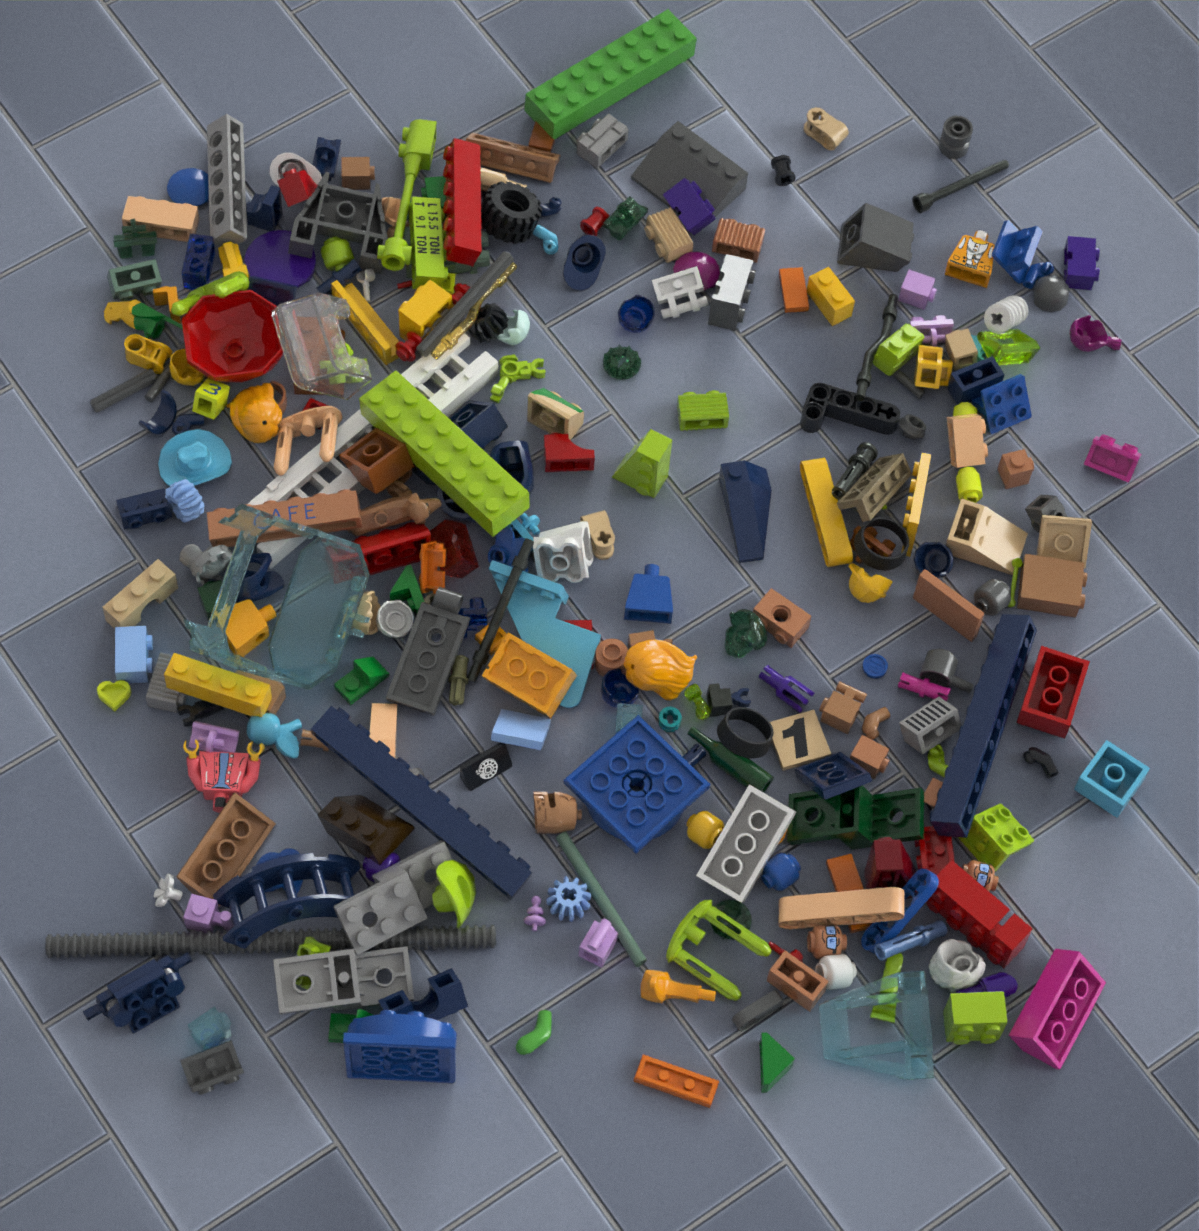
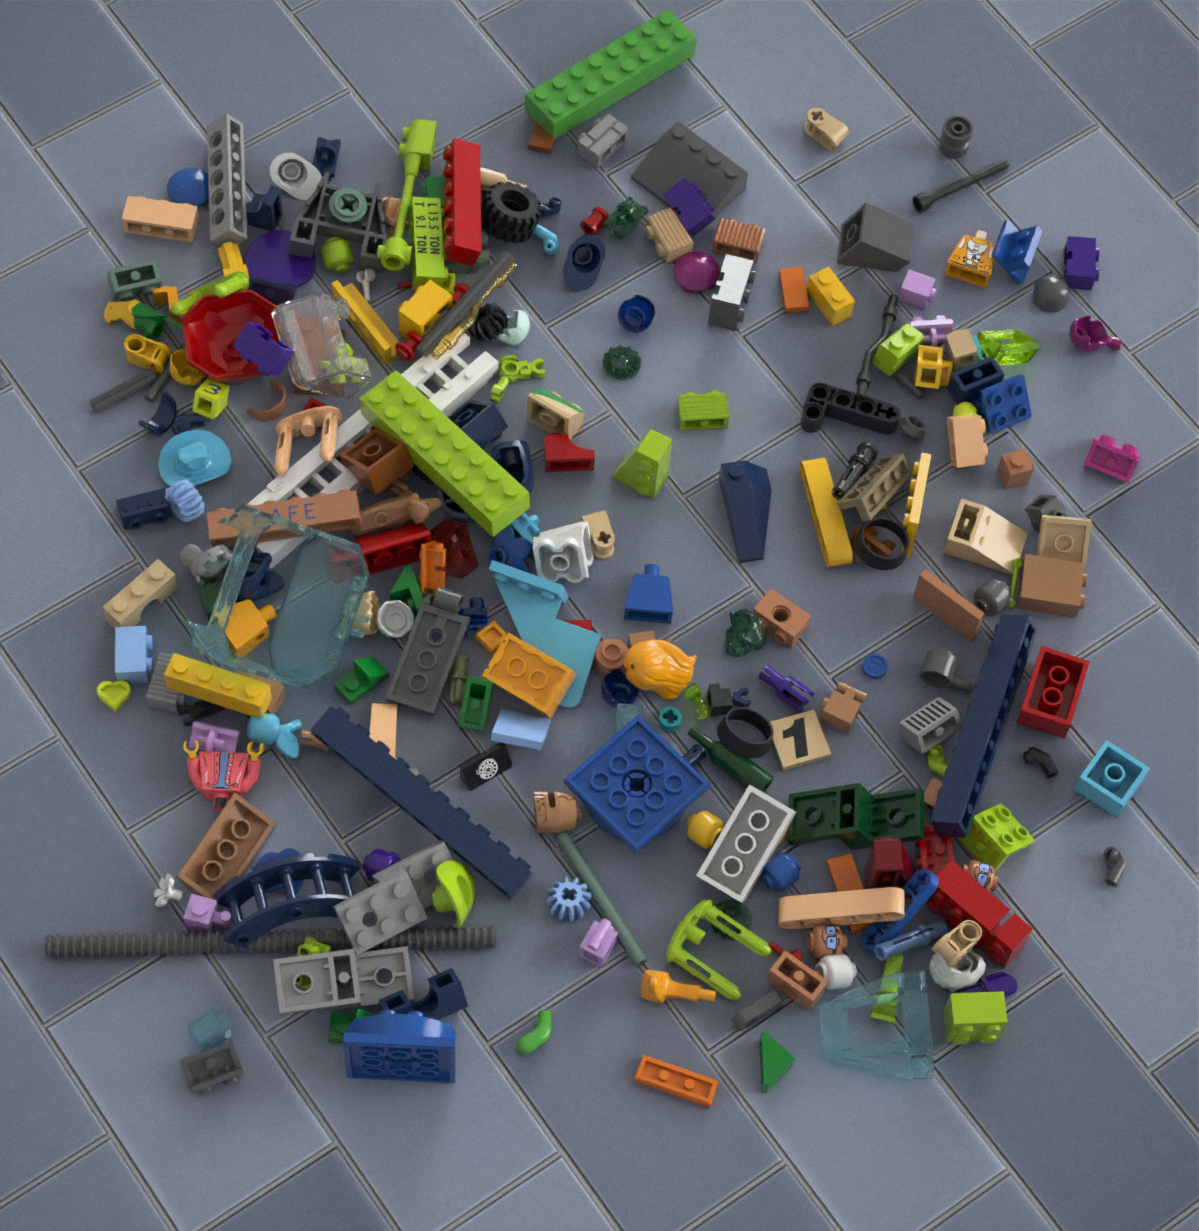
(126, 241): clear green hips -> none
(142, 994): dark blue piece -> none
(198, 261): clear blue brick -> none
(253, 407): light orange piece -> none
(257, 346): none -> dark purple brick
(296, 186): red slope -> none
(343, 276): dark blue pin -> none
(348, 196): none -> sand green gear
(357, 173): medium nougat brick -> none
(364, 826): dark brown slope -> none
(476, 703): none -> green slope
(515, 157): medium nougat fence -> none
(519, 564): pearl dark grey bar -> none
(535, 912): lavender hair -> none
(678, 286): white plate -> none
(783, 171): black bush -> none
(833, 775): dark blue tile -> none
(865, 587): yellow piece -> none
(870, 756): nougat brick -> none
(872, 721): medium nougat arm -> none
(923, 687): dark pink pin -> none
(934, 558): dark blue hair -> none
(958, 942): none -> tan piece
(969, 484): neon yellow brick -> none
(1006, 314): white piece -> none
(1037, 271): blue arm -> none
(1057, 1007): dark pink slope -> none
(1115, 864): none -> dark grey arm

